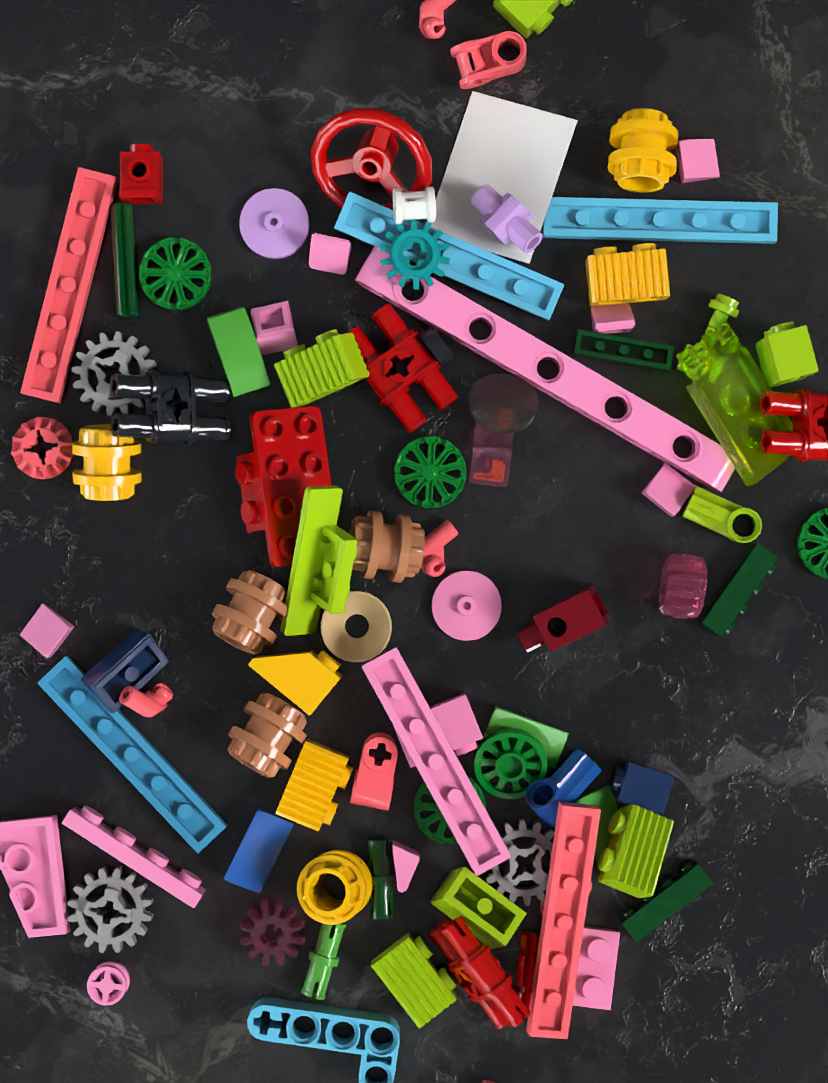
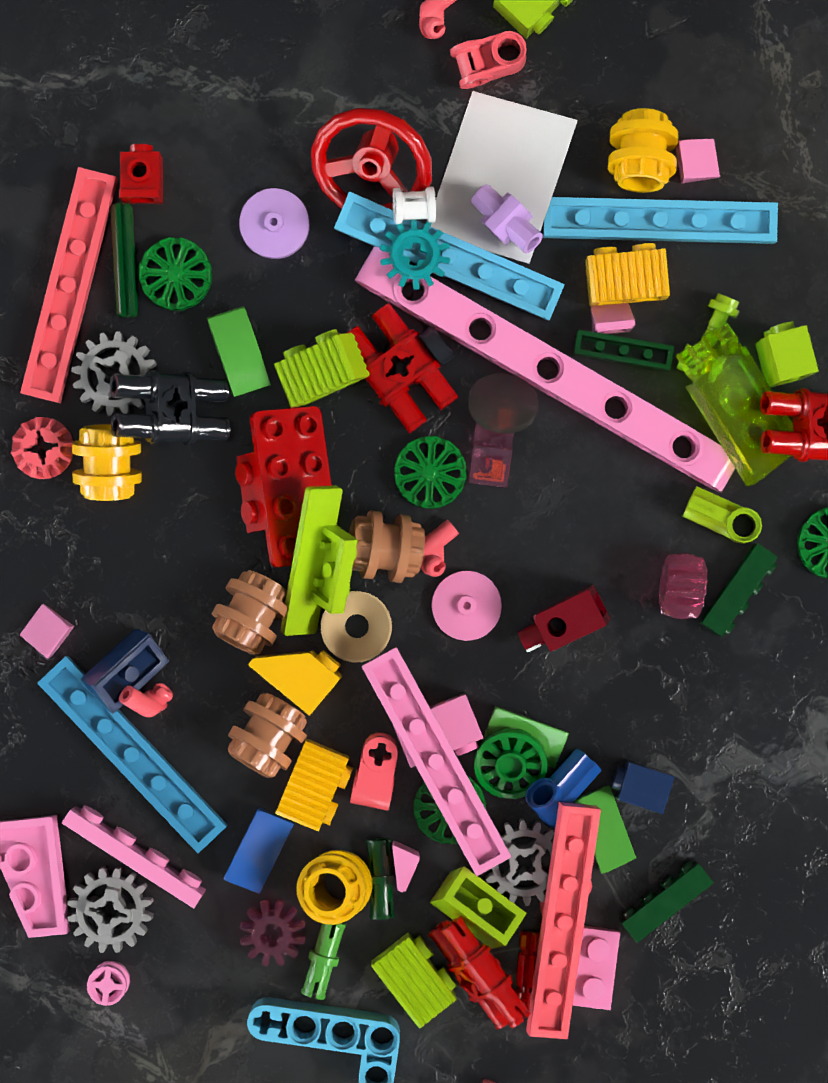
(274, 328): bright pink slope -> none
(329, 254): bright pink slope -> none
(634, 851): lime brick -> none
(668, 490): bright pink slope -> none

